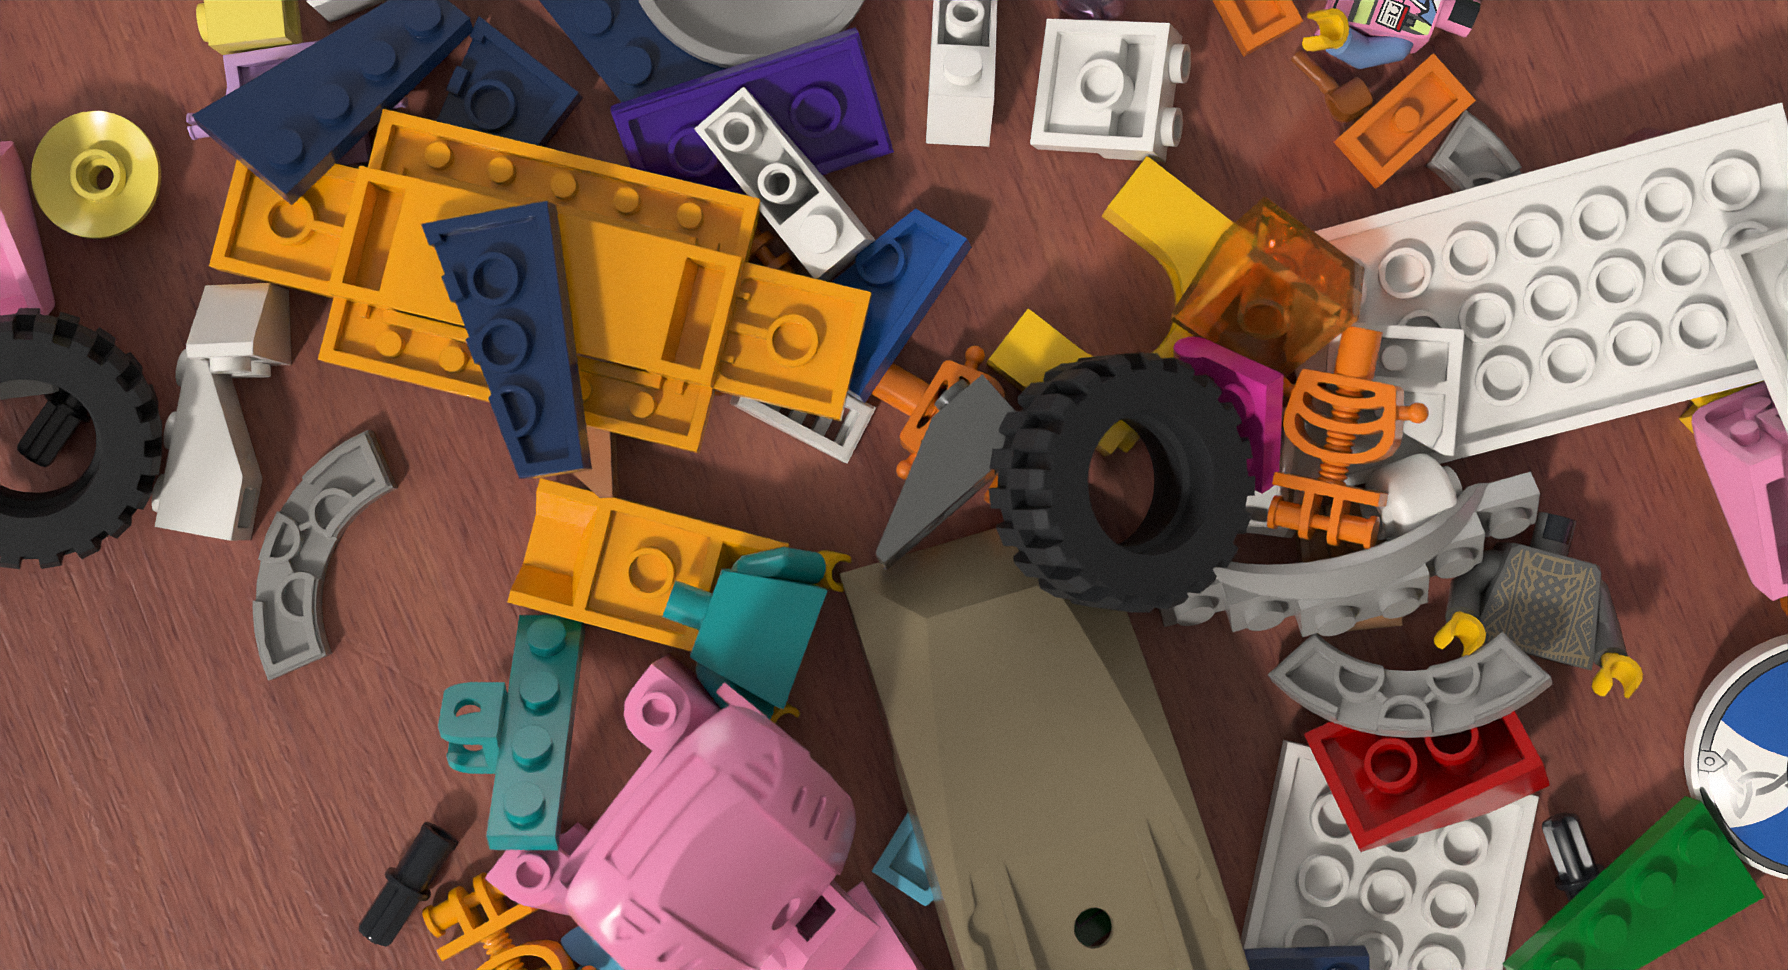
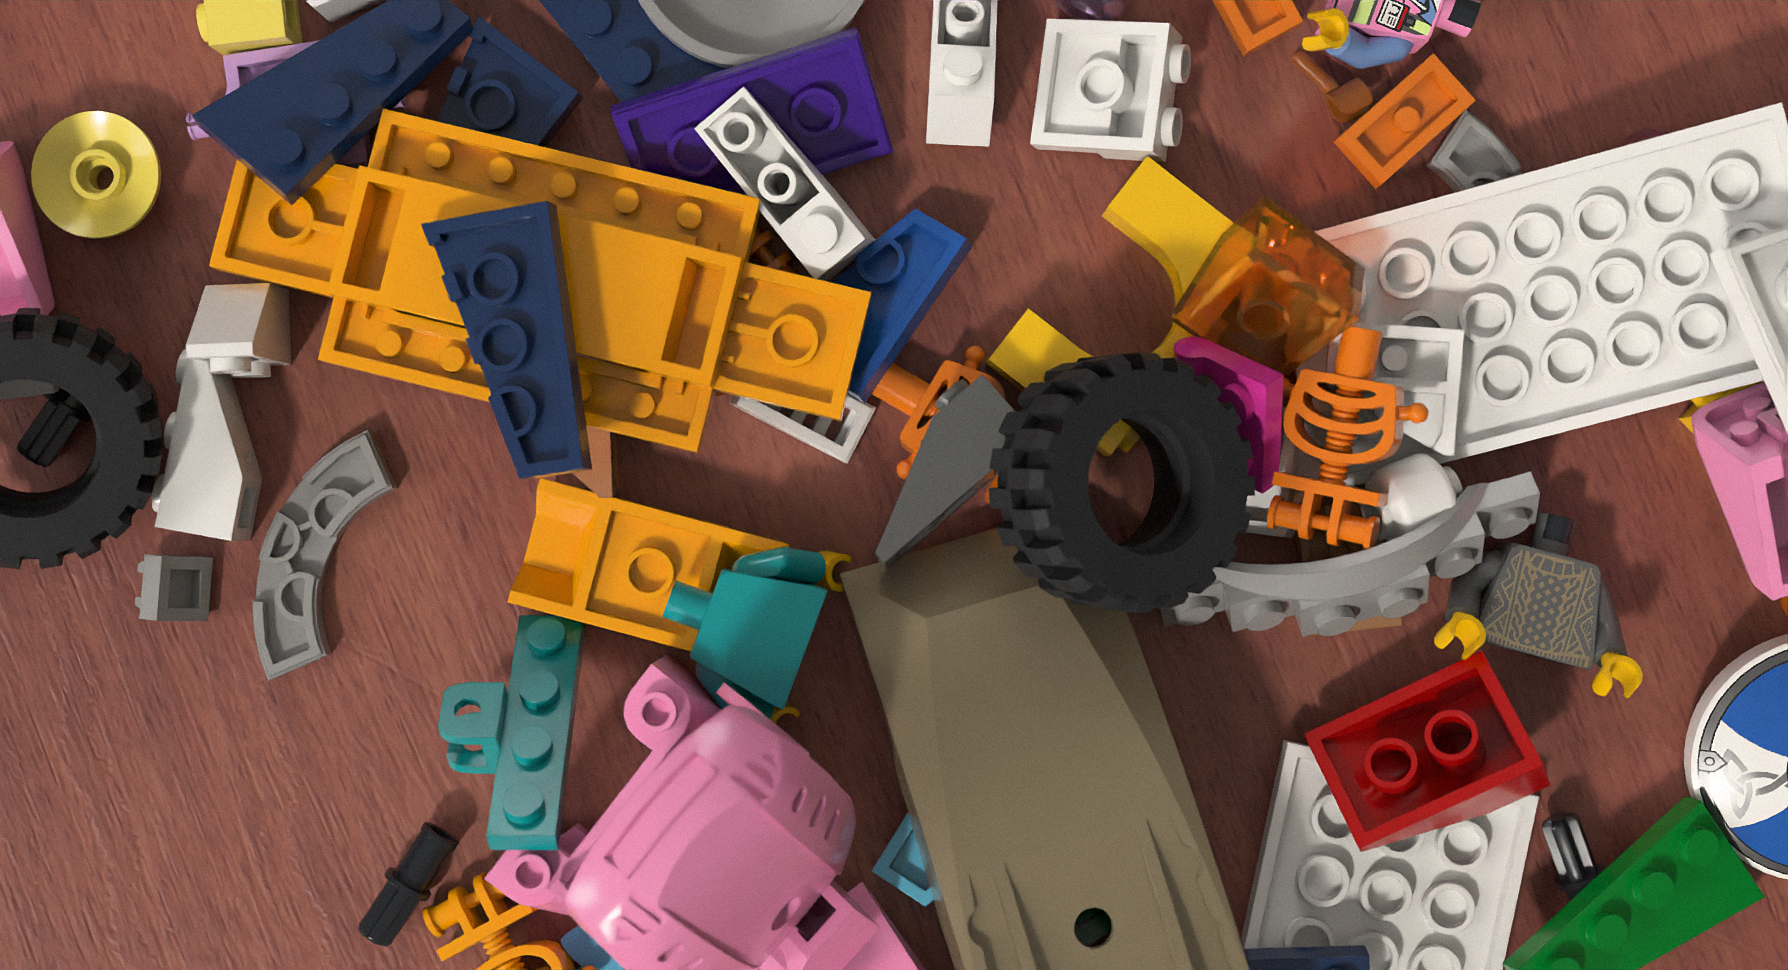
(175, 588): none -> light grey tile
(1411, 703): light grey tile -> none

